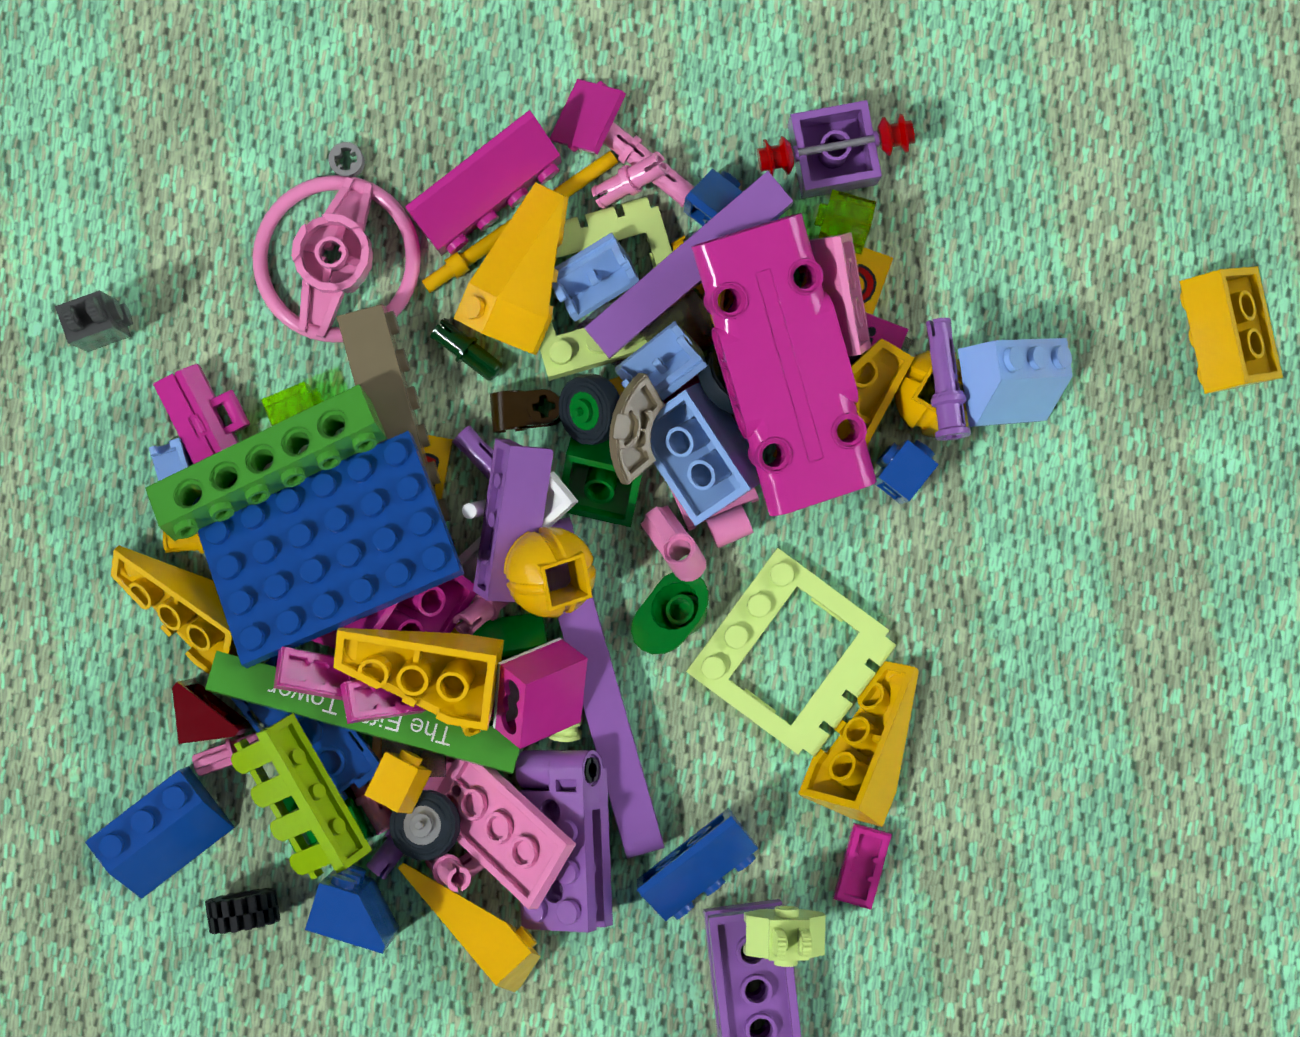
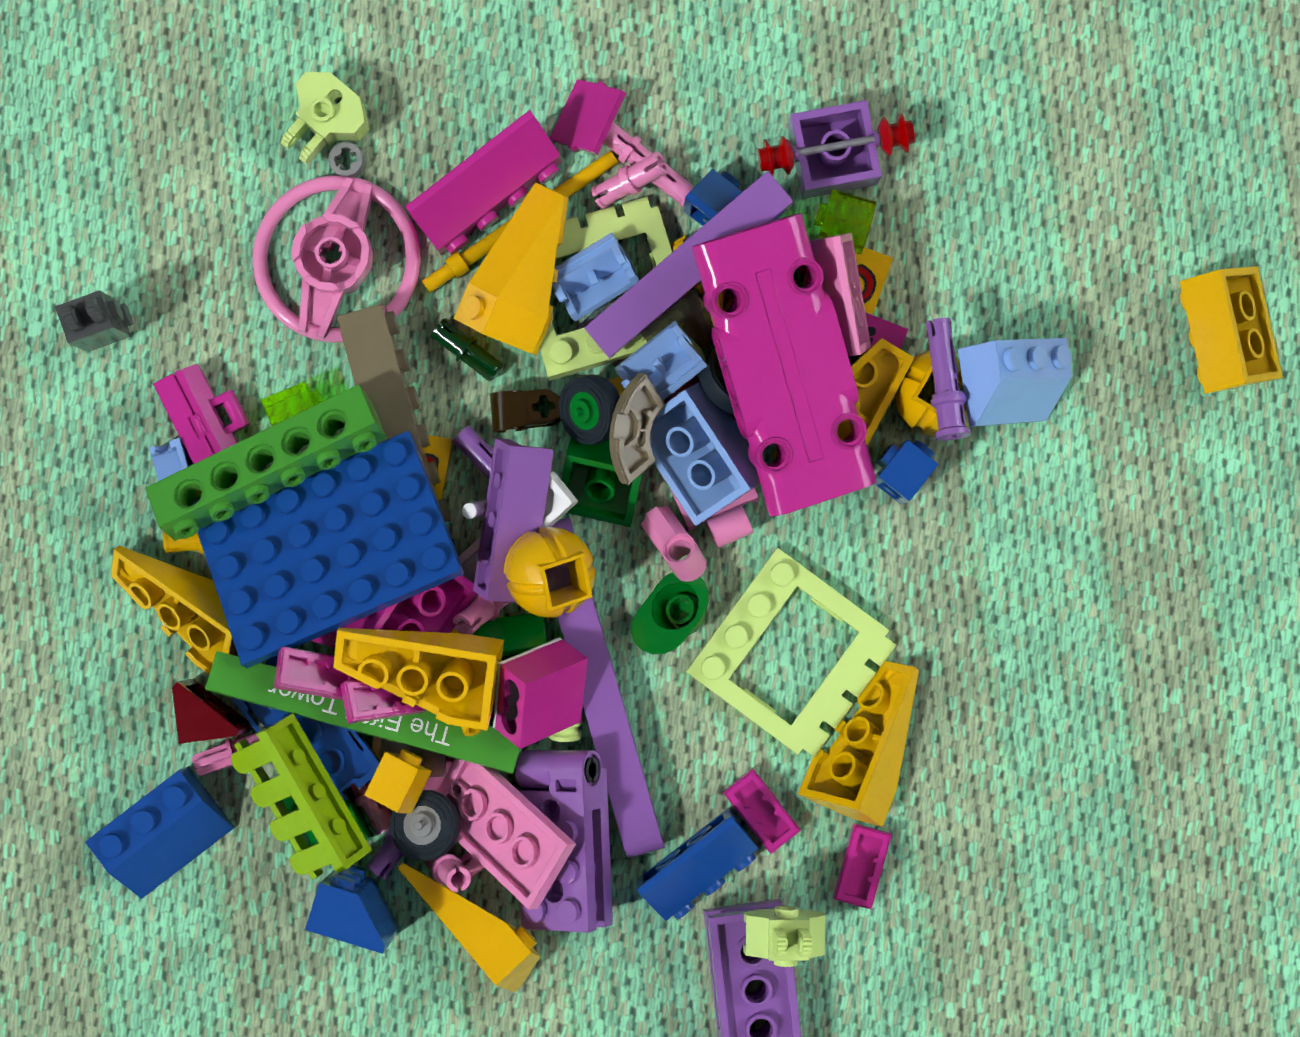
(242, 910): black tyre -> none
(327, 120): none -> yellowish green hinge
(761, 811): none -> dark pink plate

